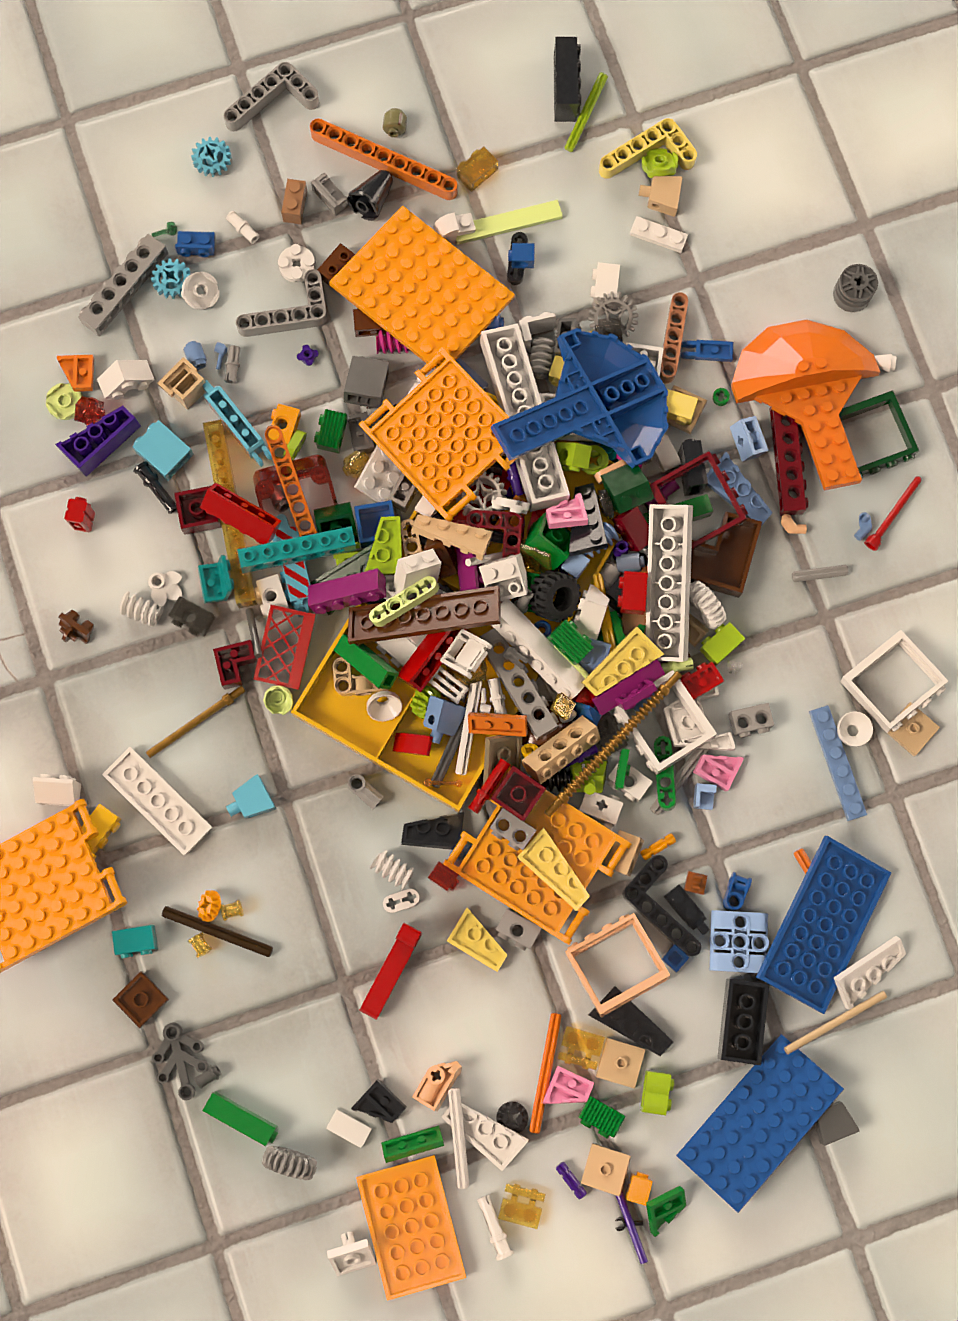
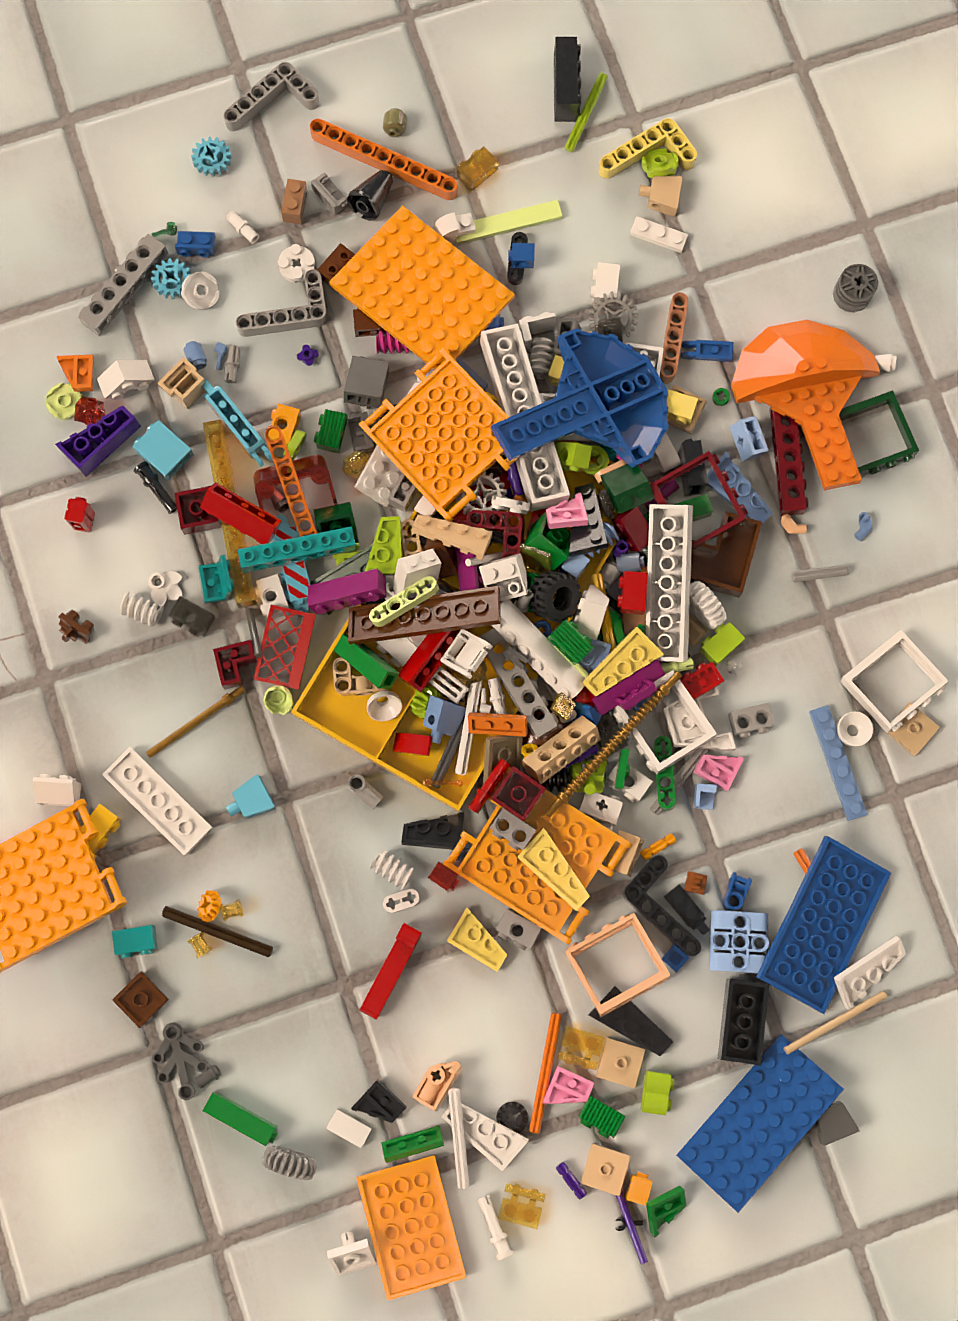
(368, 519): blue piece -> none
(874, 541): red piece -> none

